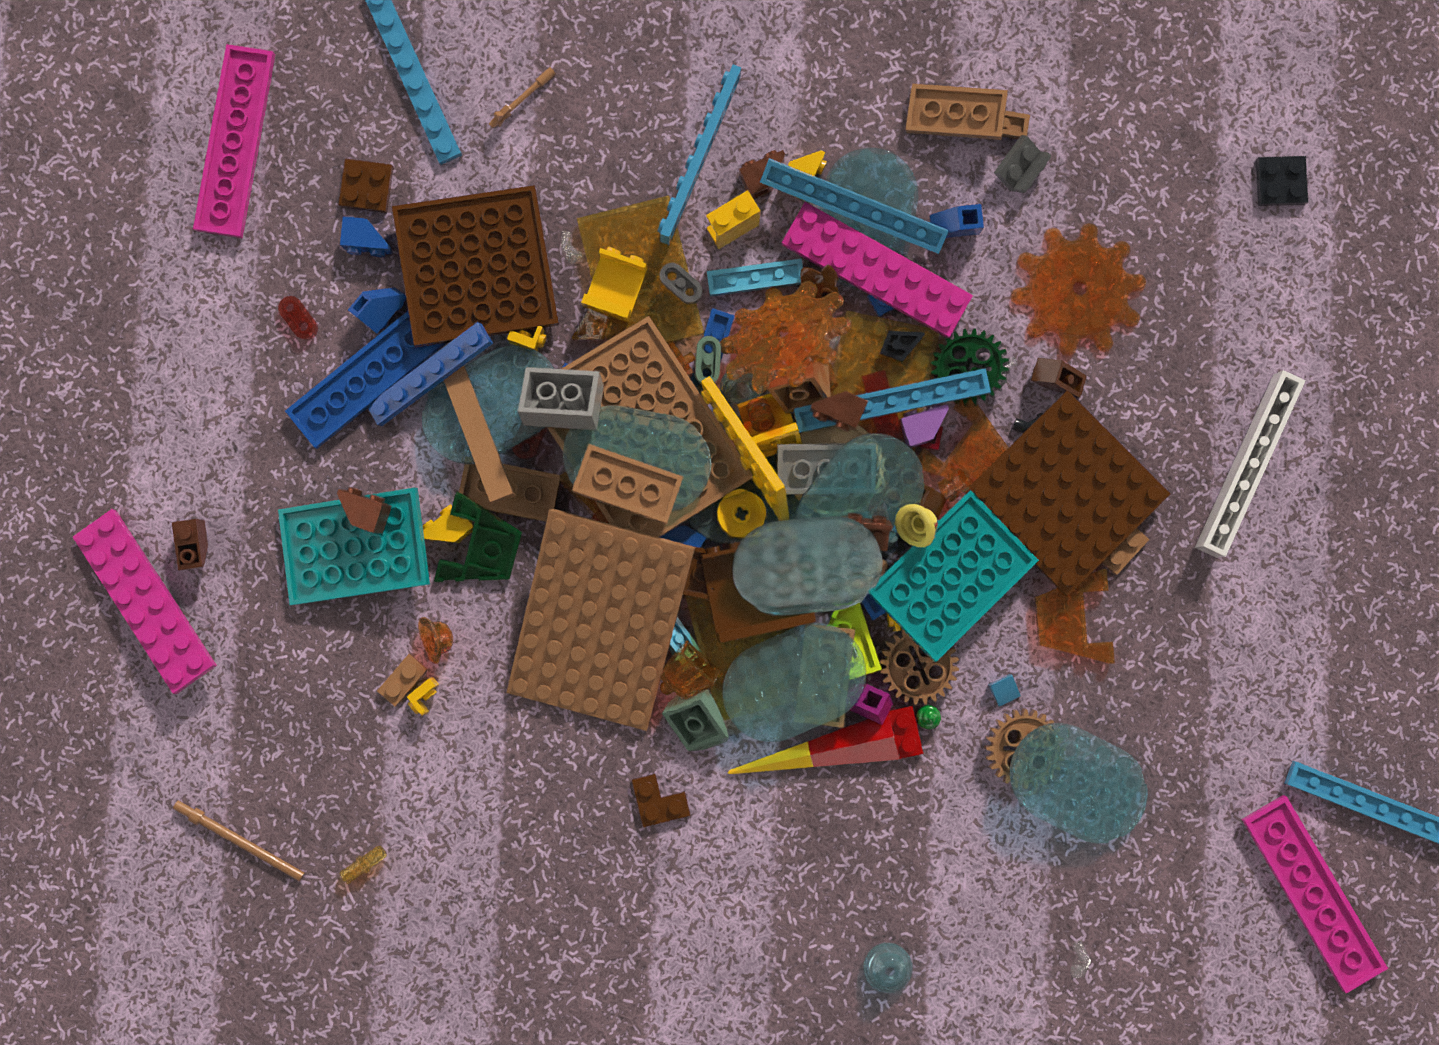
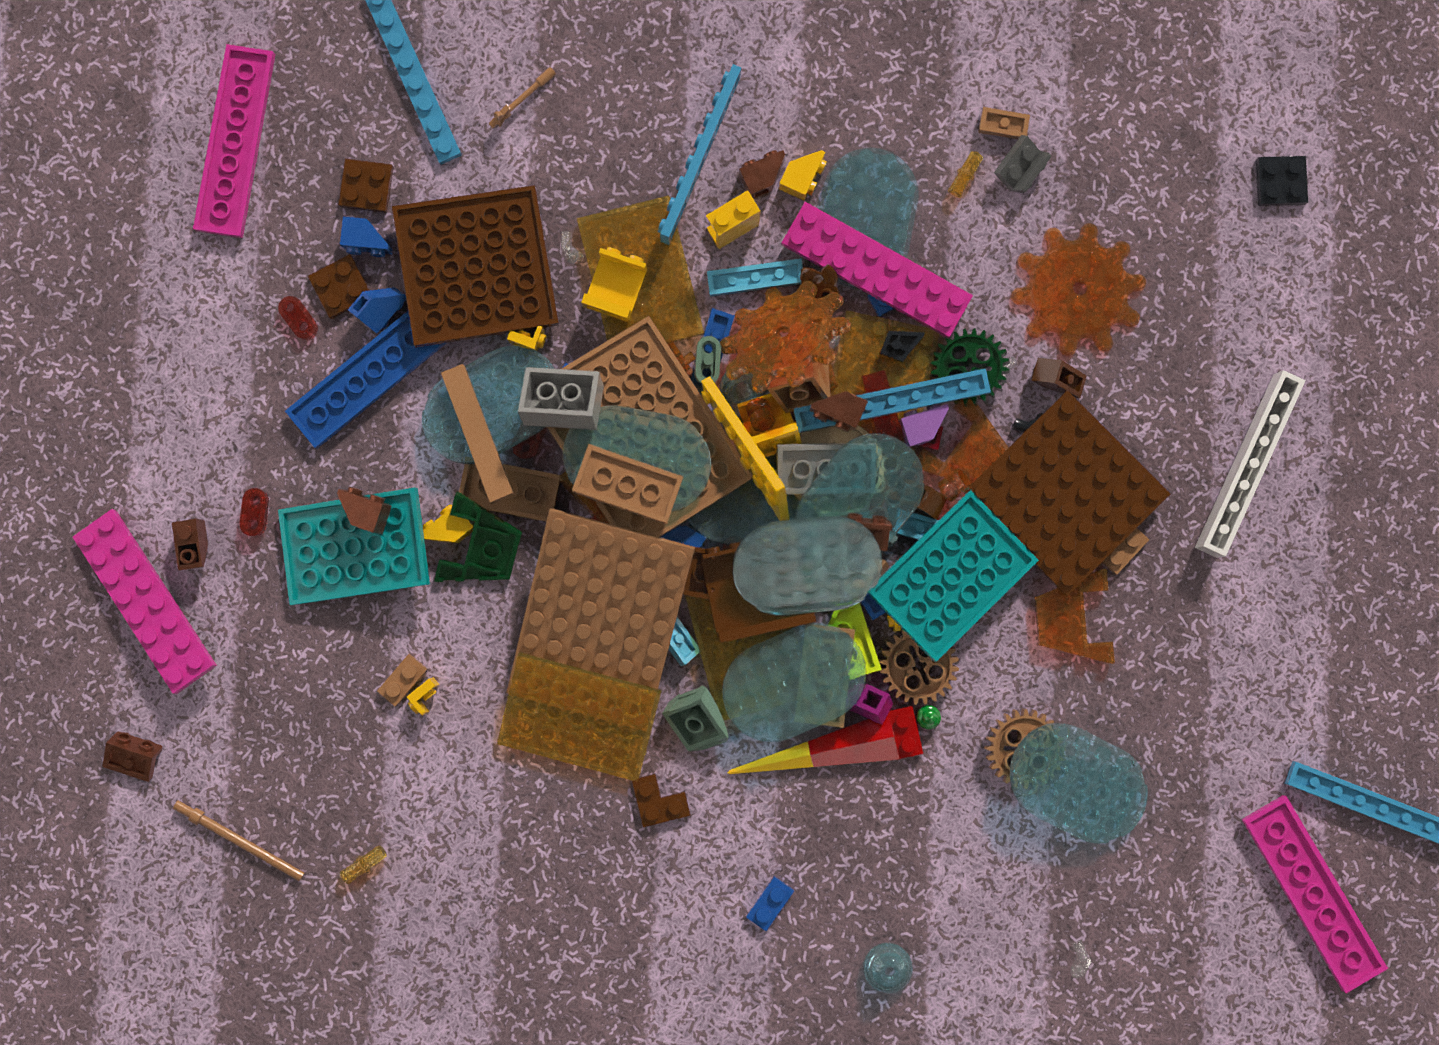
(131, 755): none -> copper bracket
(253, 512): none -> clear red plate
(338, 285): none -> reddish brown plate
(429, 374): blue plate -> none
(435, 637): clear orange hat -> none
(578, 716): none -> clear yellow plate
(592, 326): clear orange piece -> none
(681, 284): flat silver plate -> none
(687, 672): clear orange torso -> none
(746, 501): yellow plate -> none
(770, 903): none -> blue plate
(853, 206): dark azure plate -> none
(916, 525): light yellow hat -> none
(956, 111): medium nougat plate -> none
(960, 220): blue slope -> none
(965, 174): none -> clear yellow axle
(1004, 690): dark azure slope -> none

